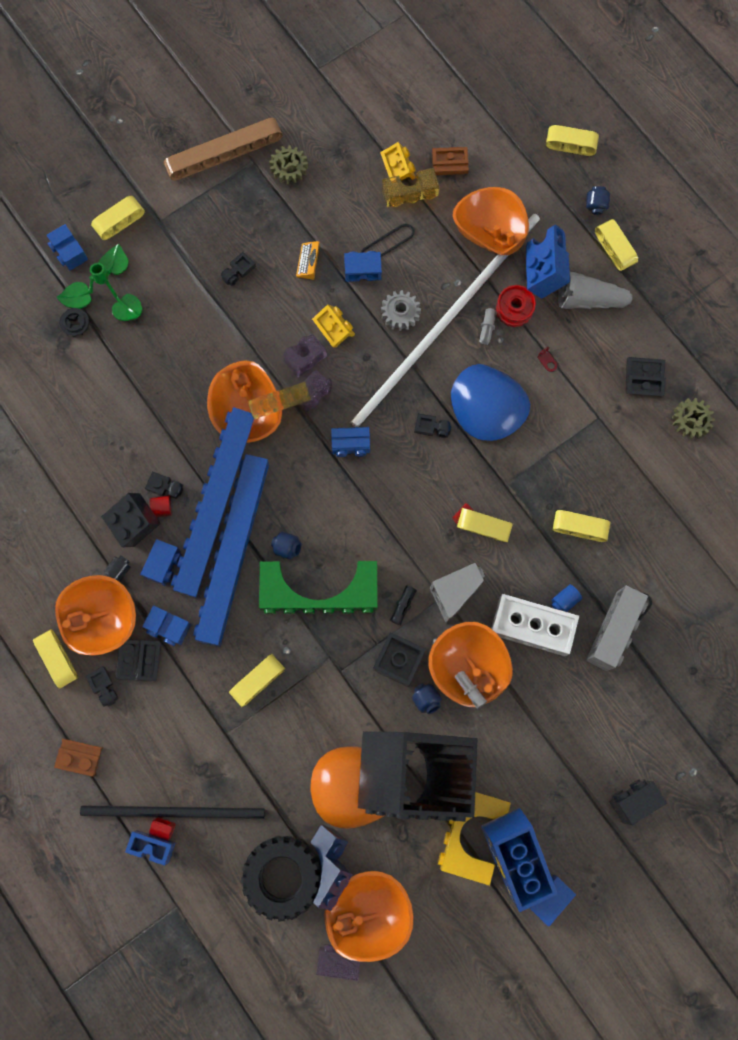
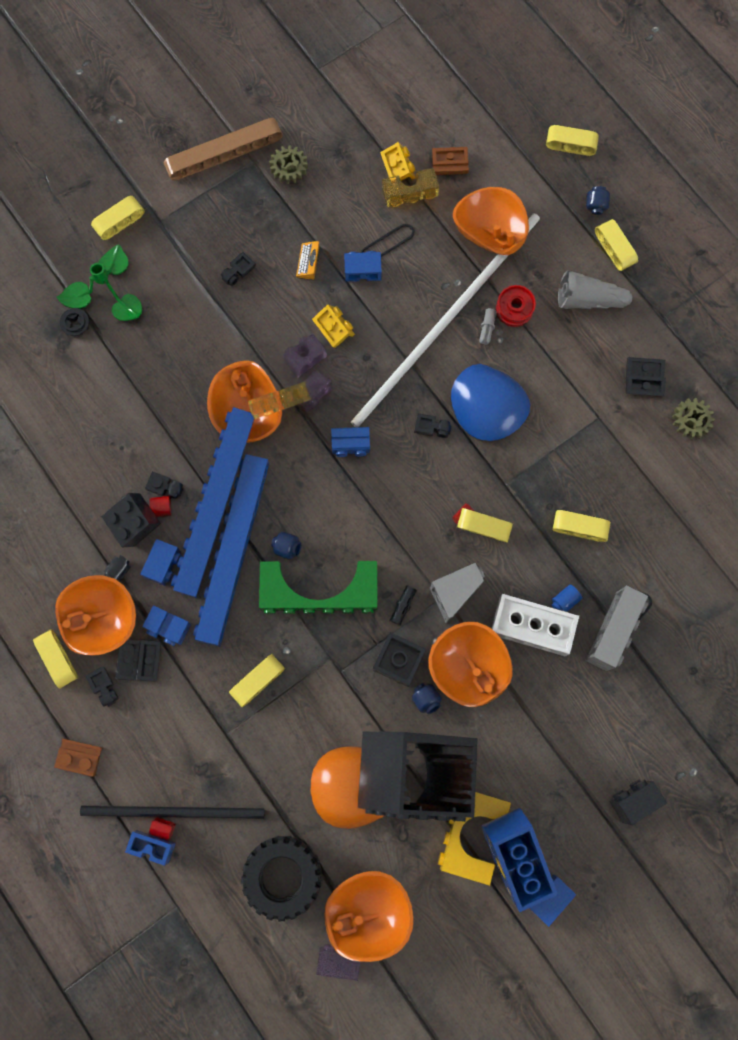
(67, 247): blue brick -> none
(334, 874): dark blue arch -> none
(403, 302): light grey gear -> none
(470, 689): light grey axle -> none
(545, 358): dark red piece -> none
(547, 263): blue brick -> none

